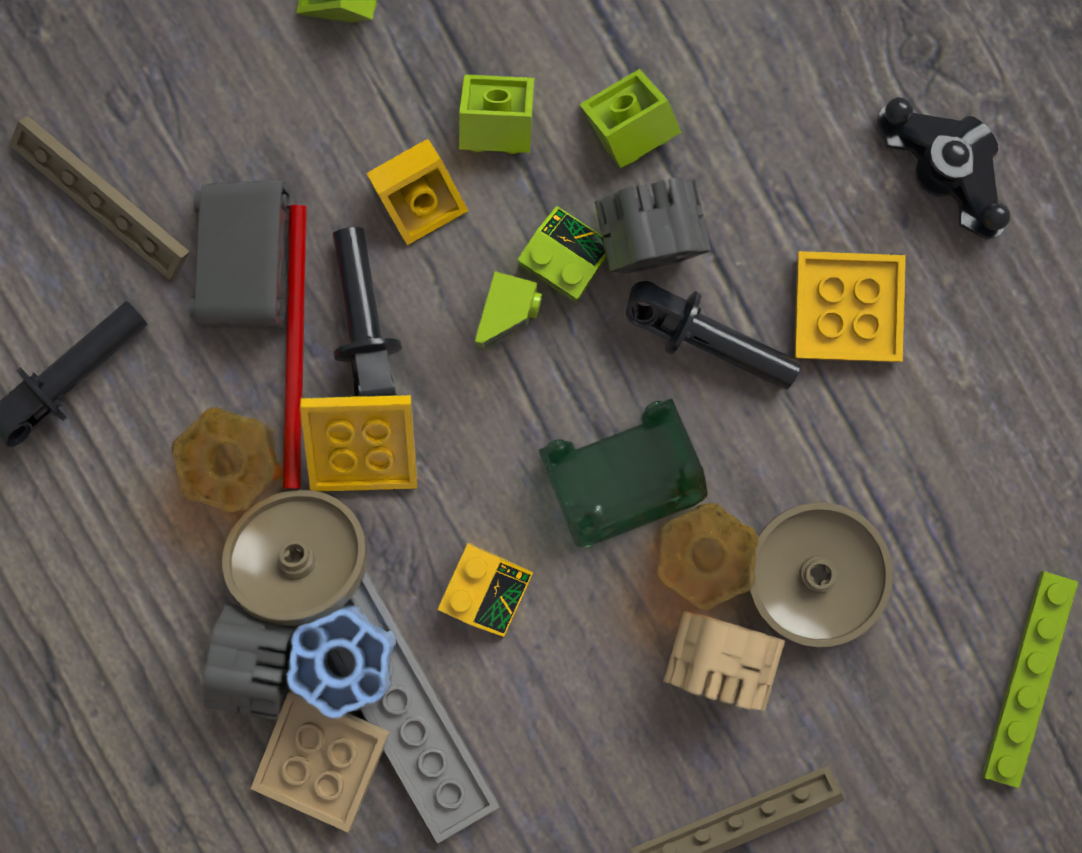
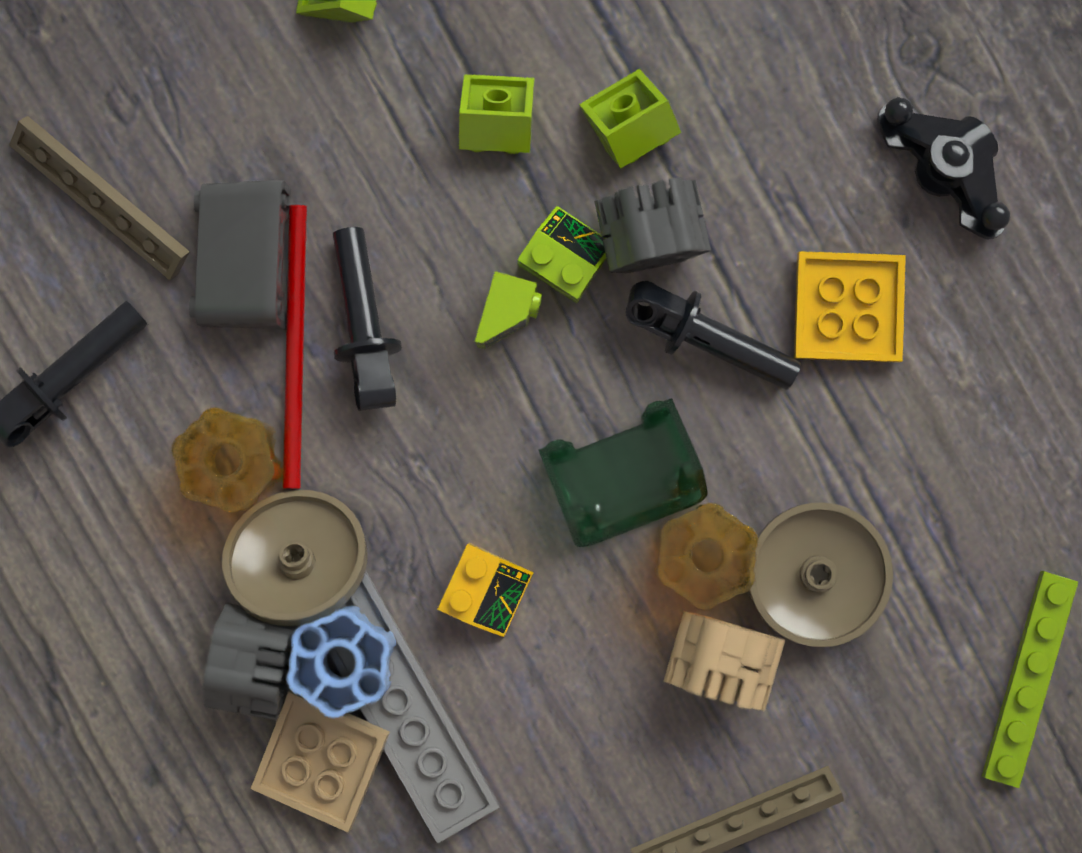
(359, 443): yellow plate -> none
(417, 191): yellow slope -> none

